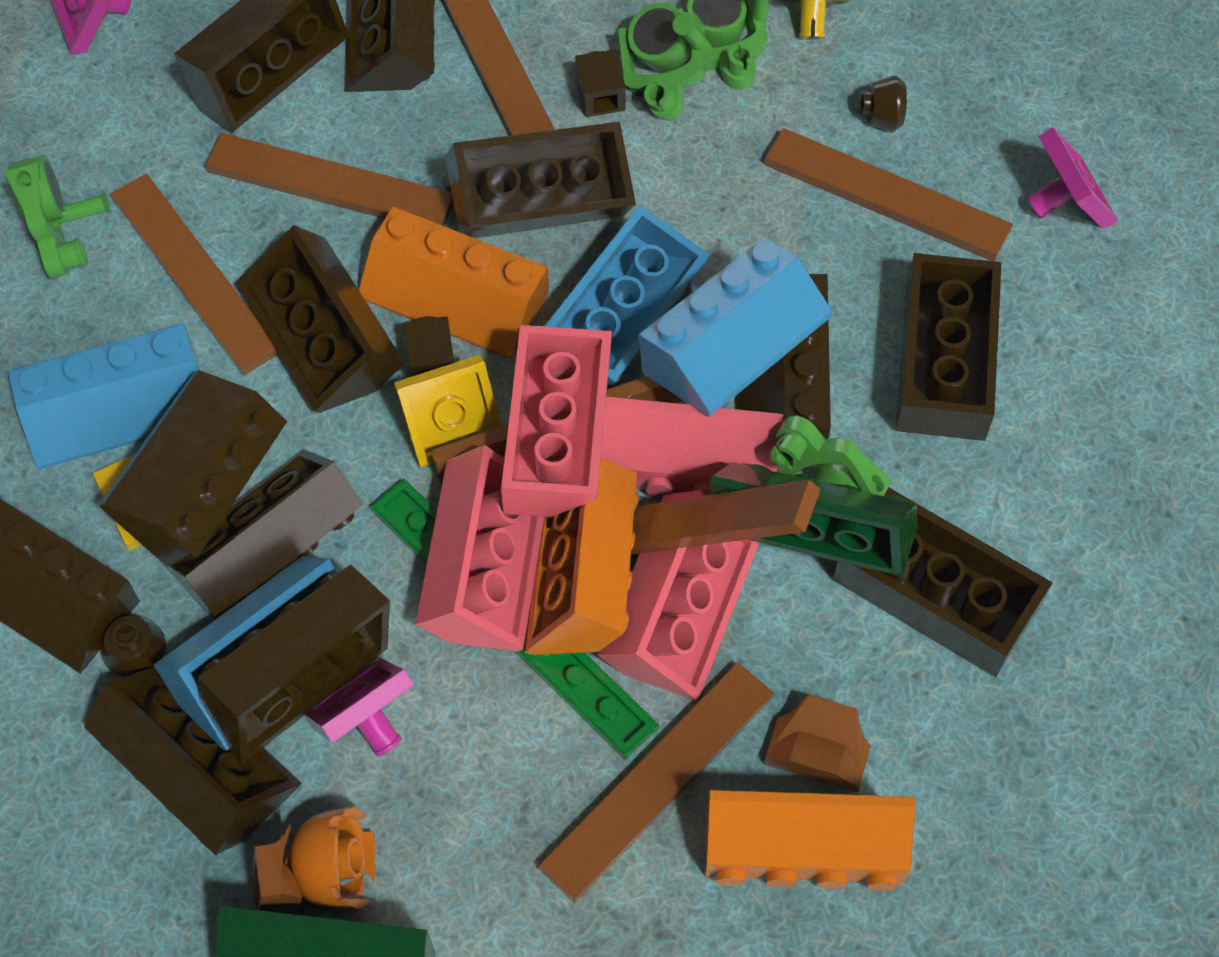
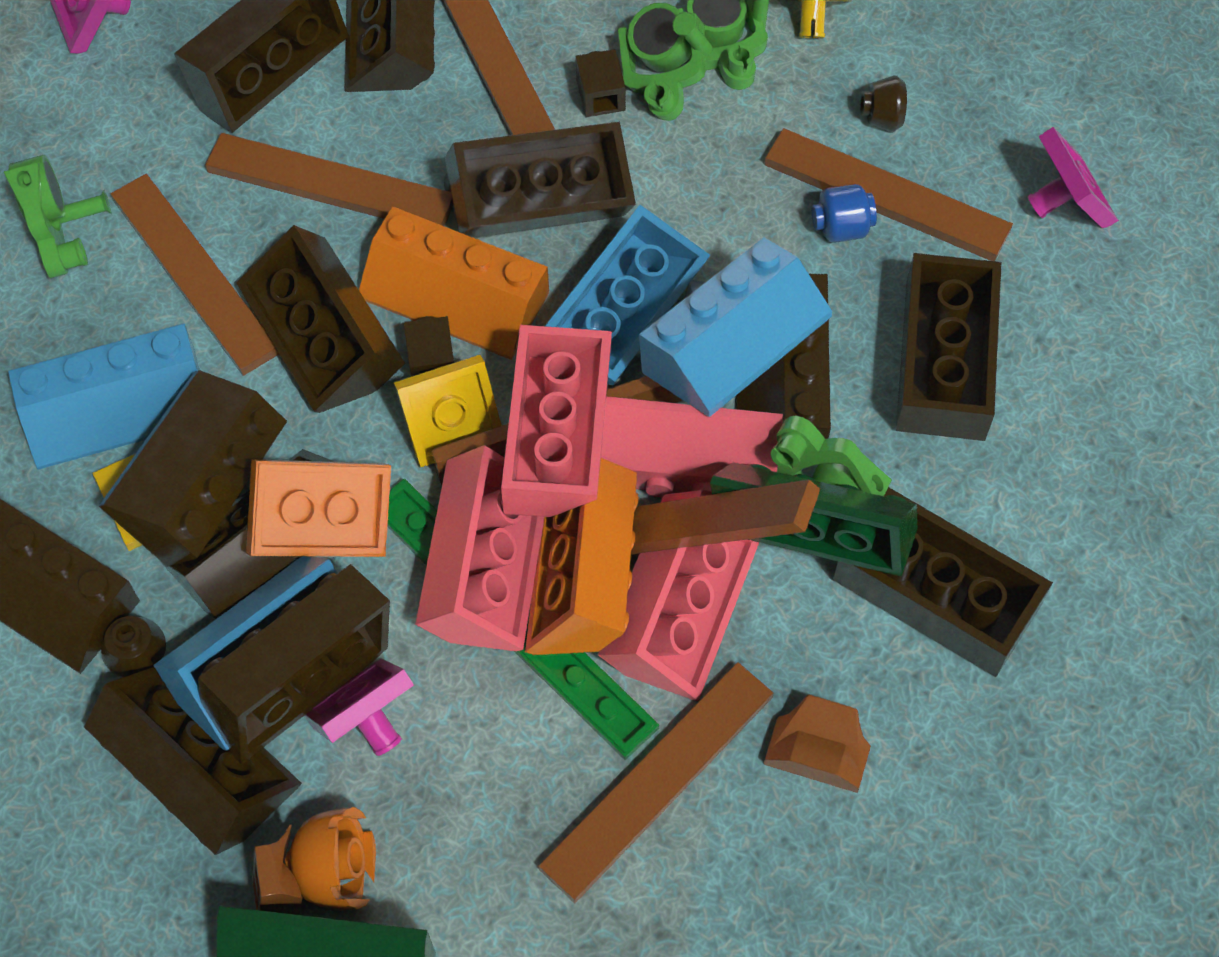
(318, 508): none -> orange tile
(809, 838): orange slope -> none
(844, 213): none -> blue head

